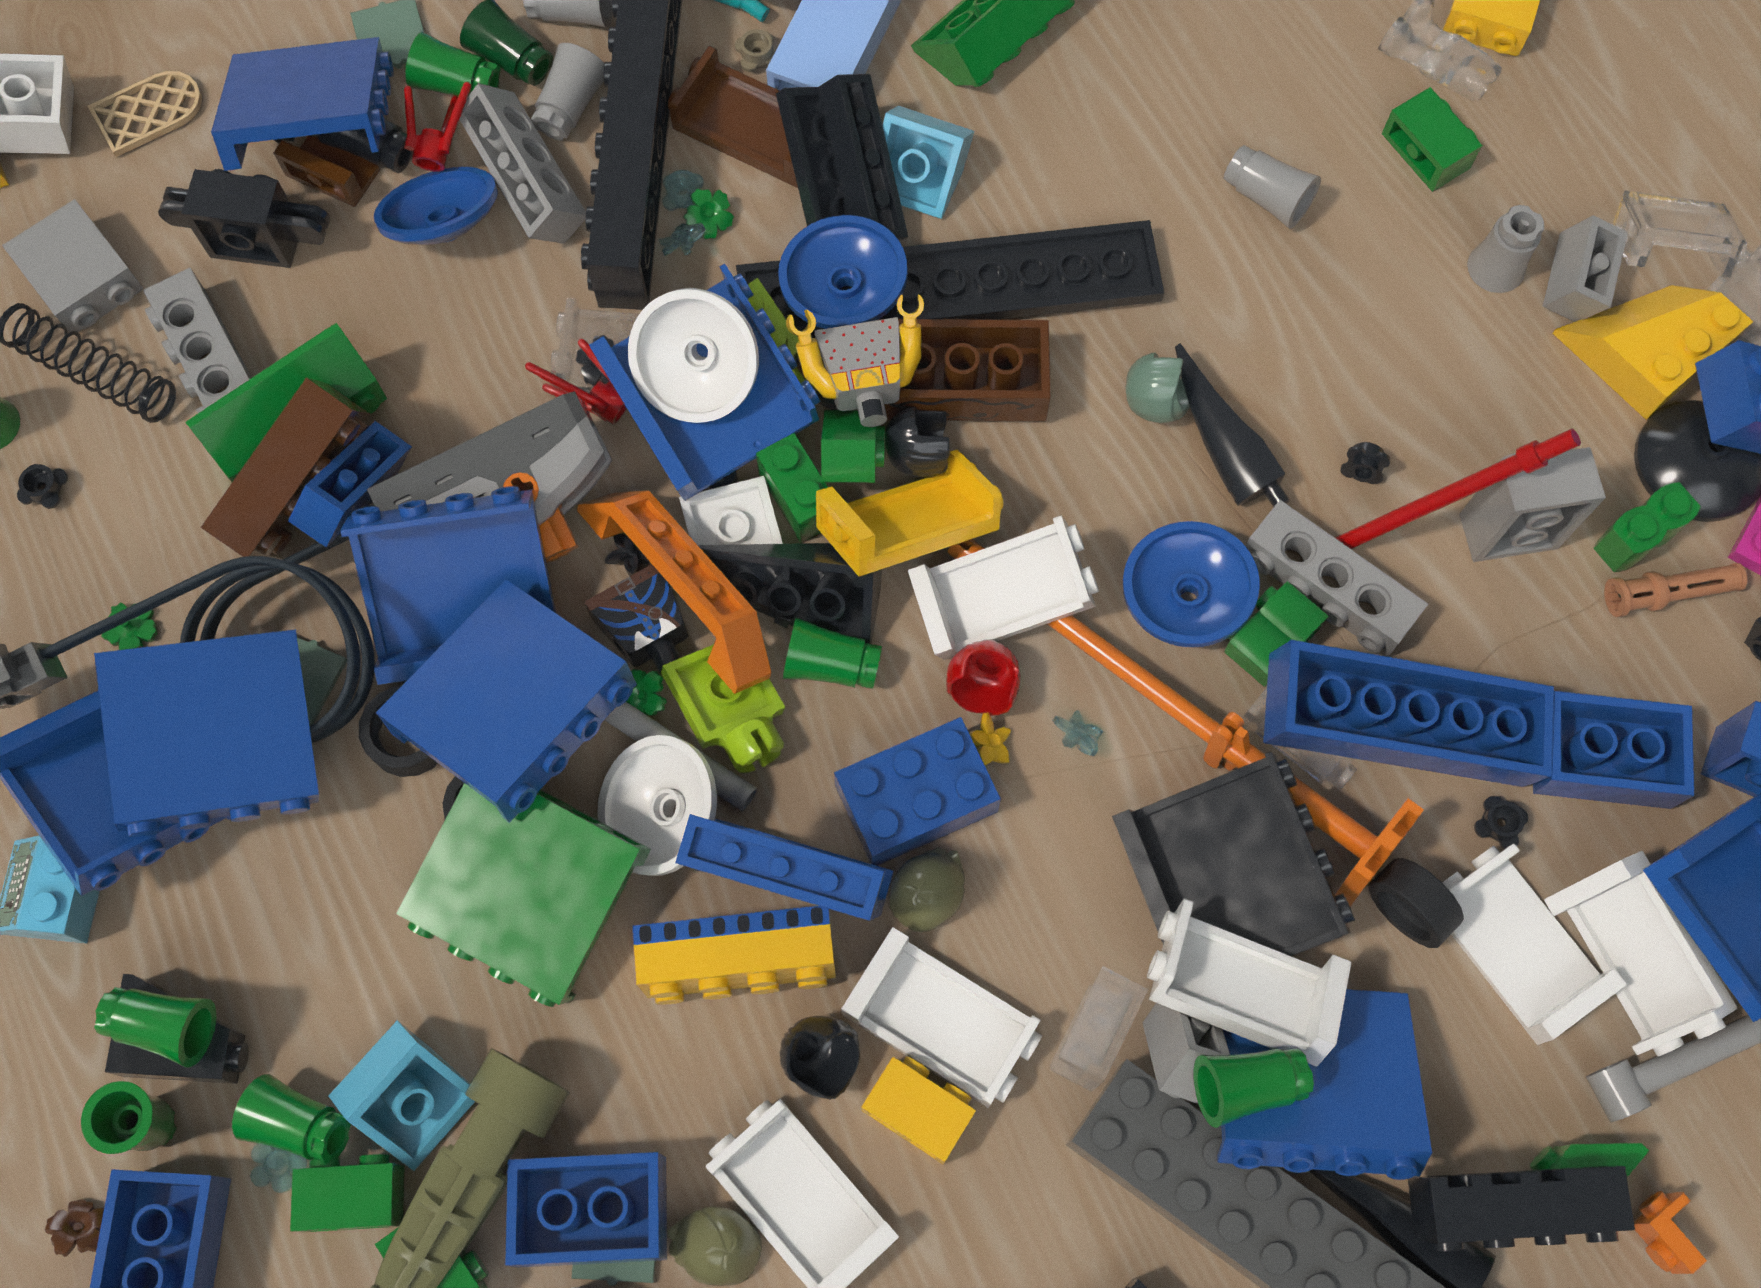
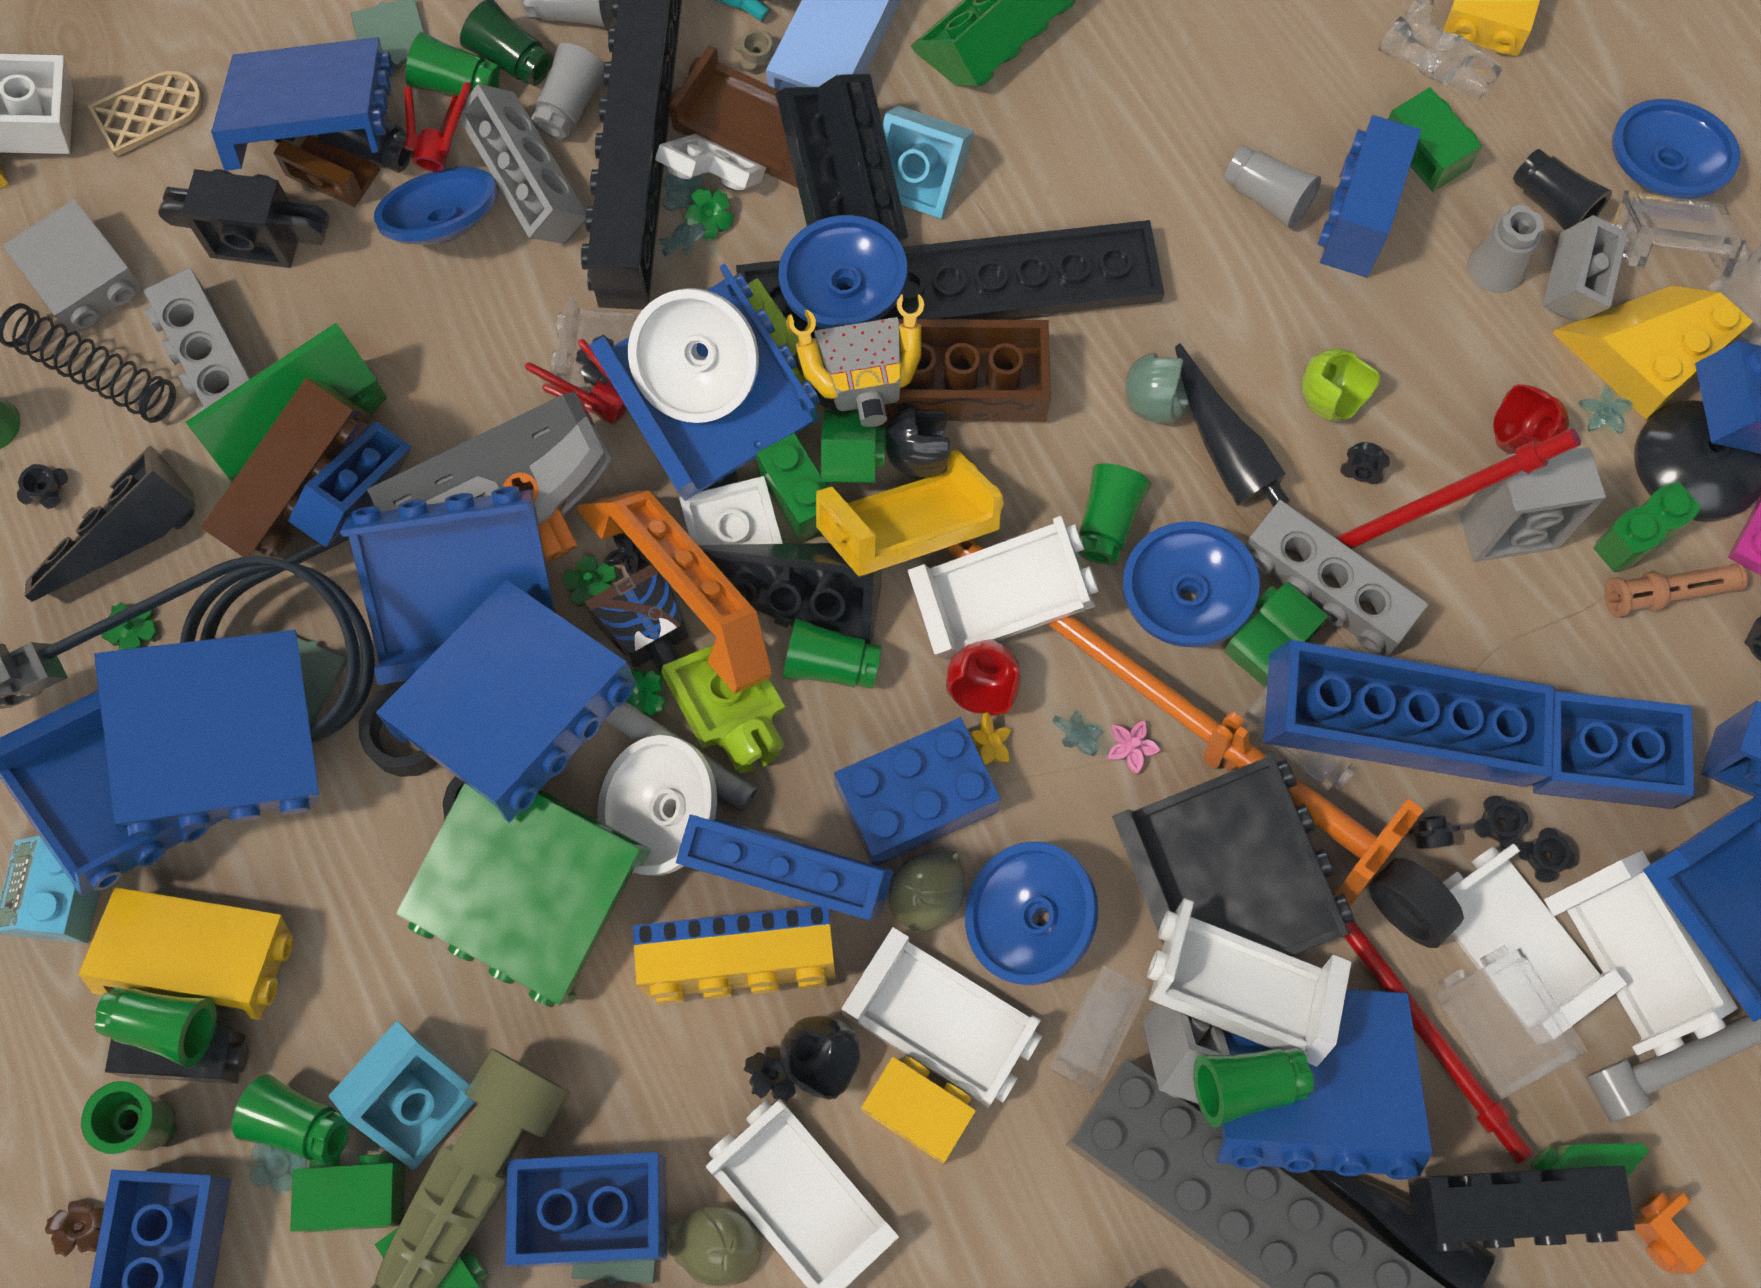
(141, 509): none -> black wedge
(188, 950): none -> yellow panel
(588, 580): none -> green plant
(698, 155): none -> white plate
(769, 1075): none -> black plant
(1007, 910): none -> blue dish
(1111, 511): none -> green plant
(1132, 746): none -> bright pink plant
(1338, 384): none -> lime hair
(1367, 195): none -> blue brick
(1433, 832): none -> black plate
(1490, 1114): none -> red bar
(1509, 1021): none -> clear panel
(1528, 416): none -> red hair
(1560, 189): none -> black plant
(1560, 855): none -> black plate
(1606, 411): none -> clear light blue plant
(1675, 148): none -> blue dish

